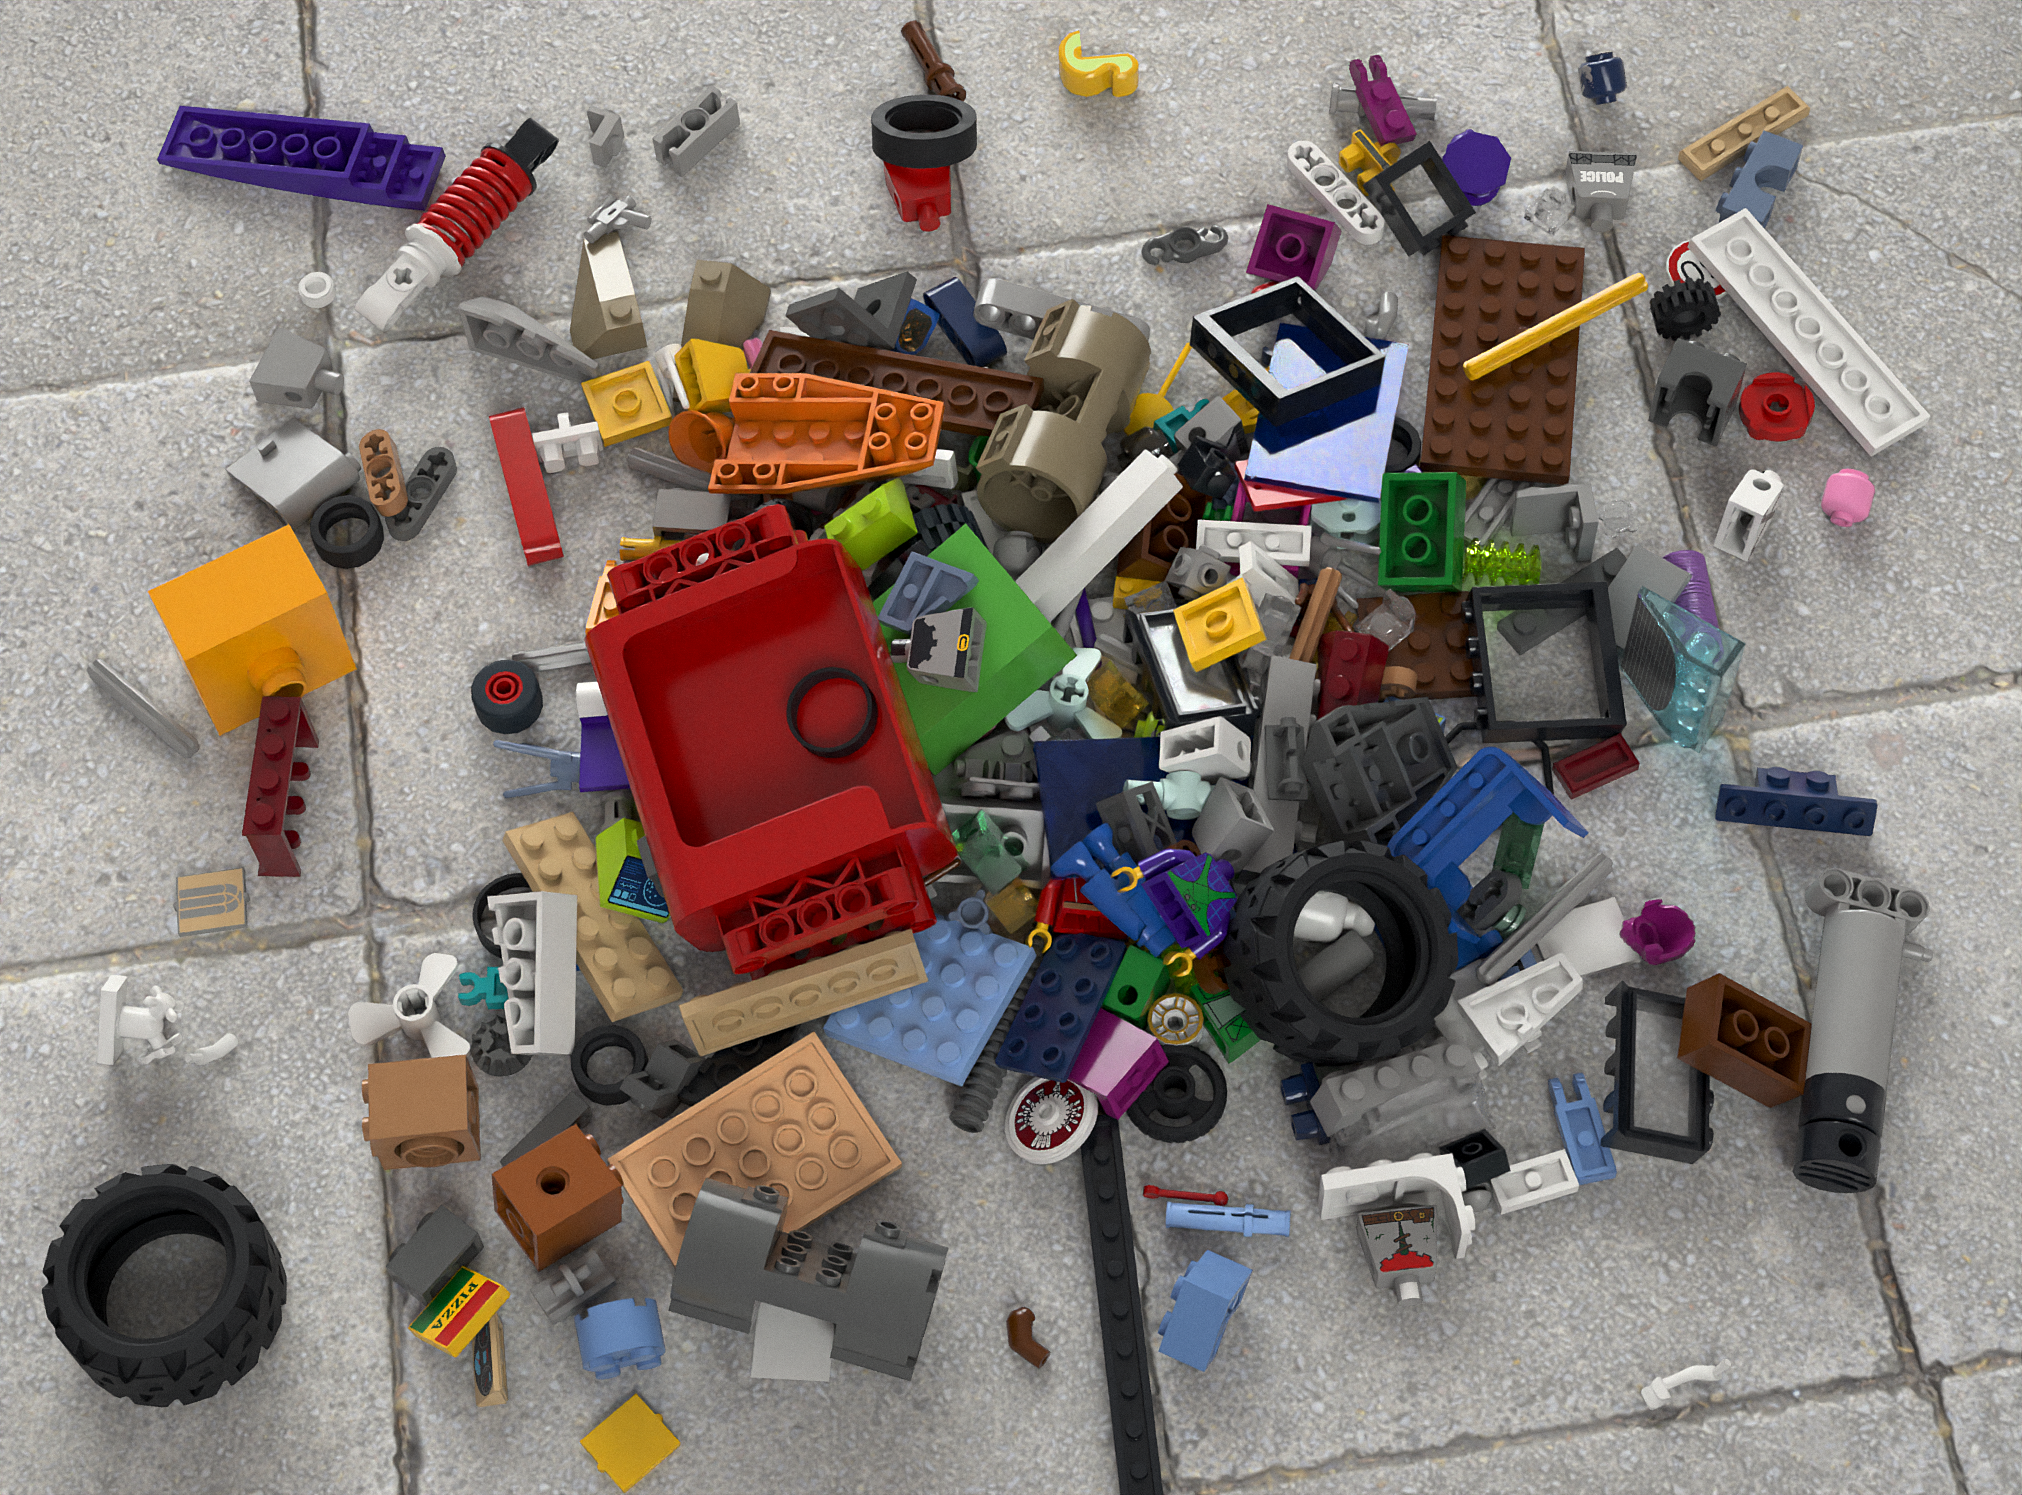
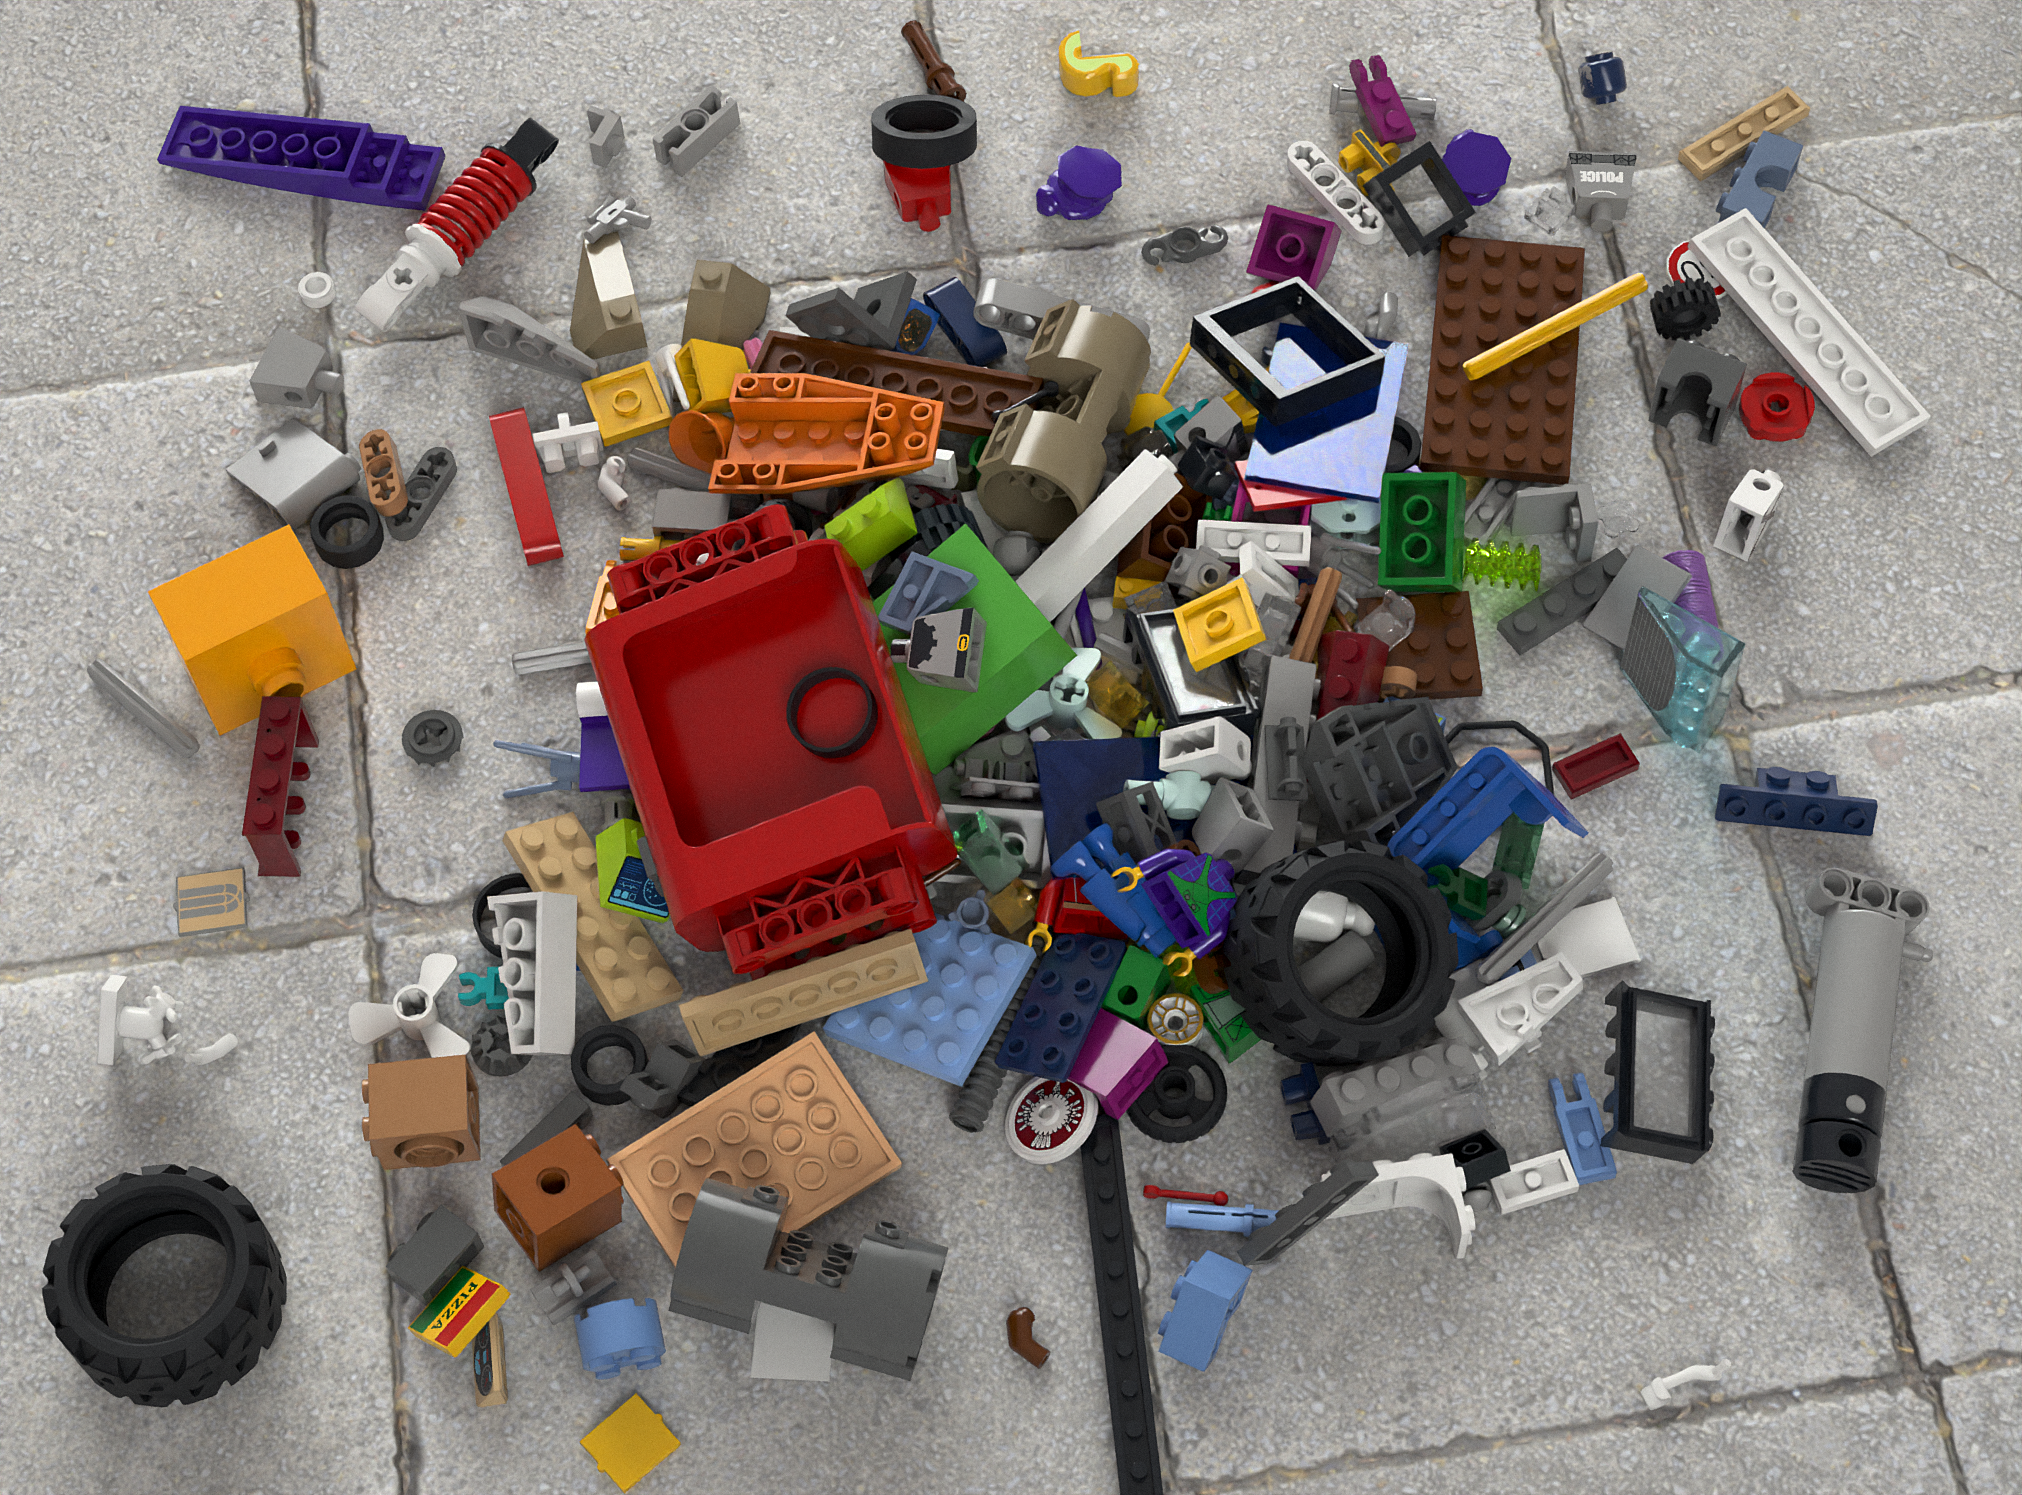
(439, 724): none -> dark grey gear
(506, 696): black wheel -> none
(611, 480): none -> white arm
(1050, 389): none -> black hinge
(1080, 184): none -> dark purple piece
(1298, 1219): none -> dark grey plate
(1400, 1249): light grey torso -> none
(1464, 890): none -> dark green plate
(1596, 600): black window -> none
(1659, 932): magenta hair -> none
(1744, 1041): reddish brown brick -> none
(1848, 497): bright pink head -> none

